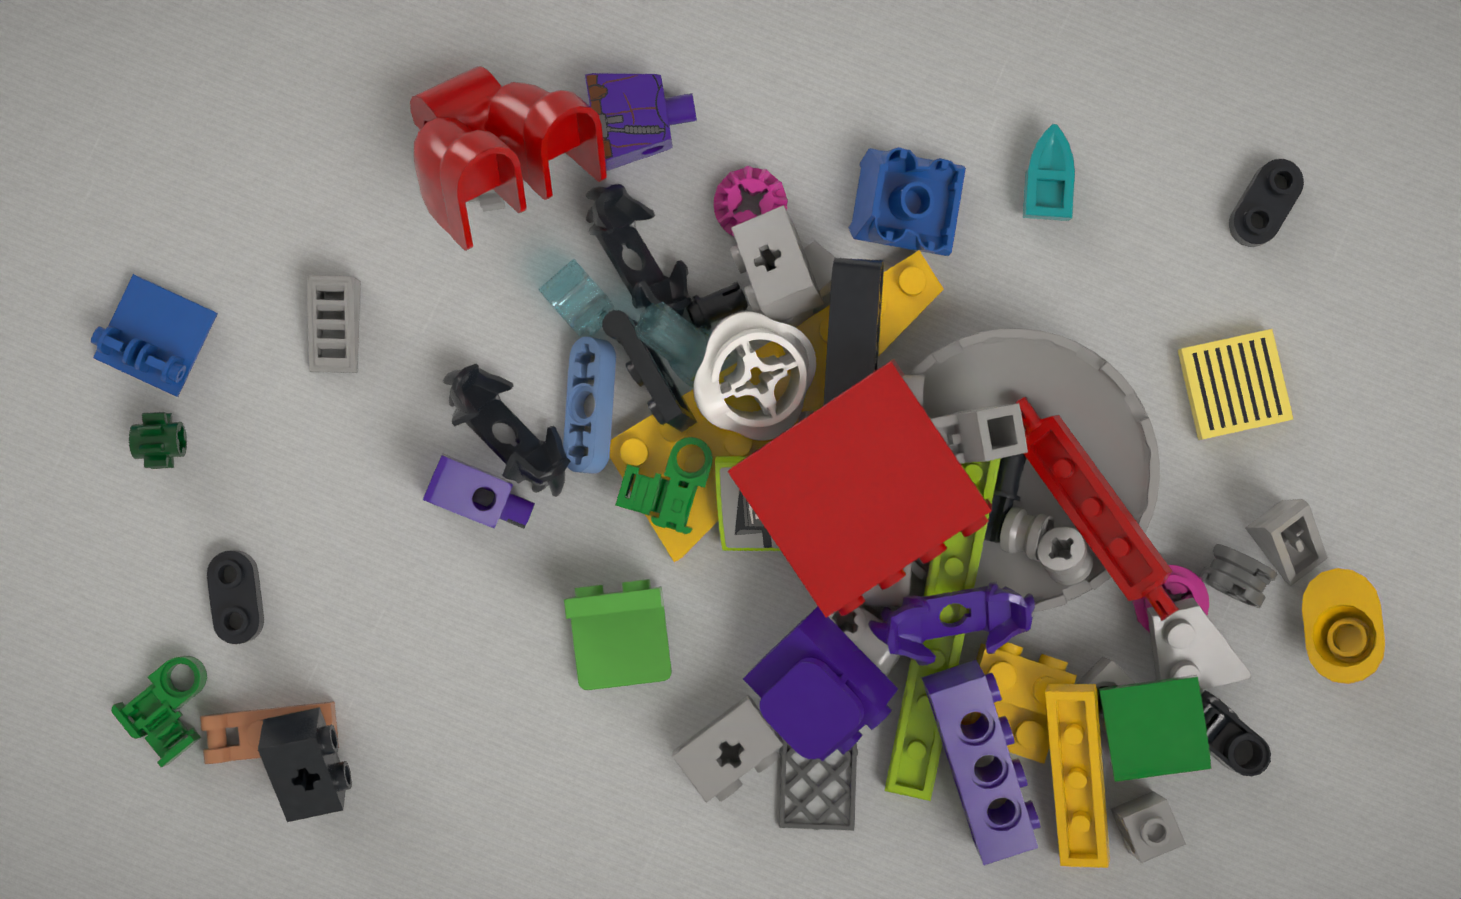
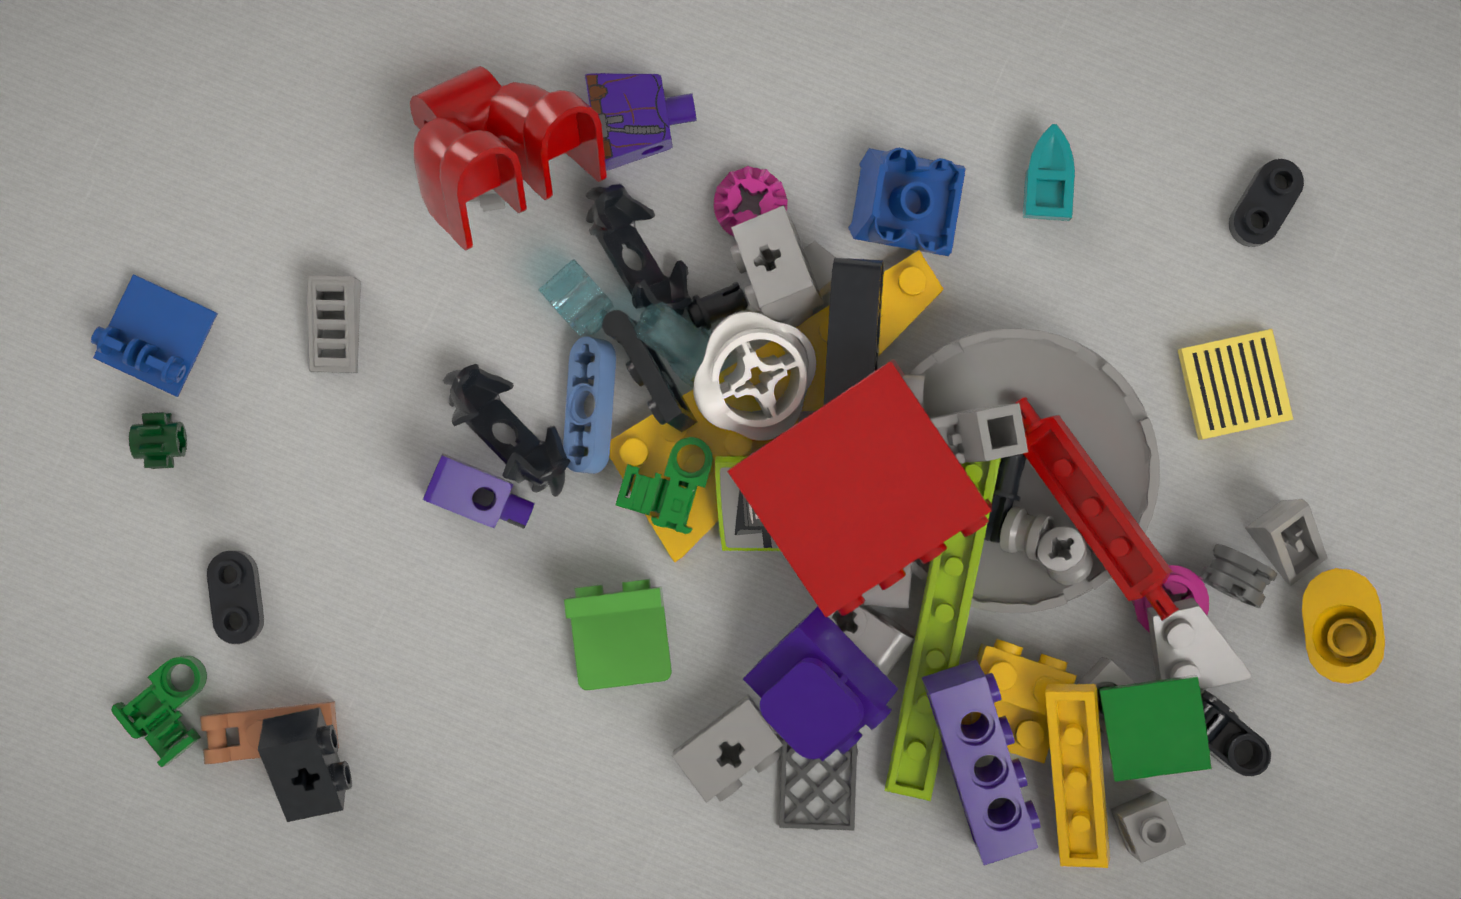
(990, 609): dark purple piece -> none

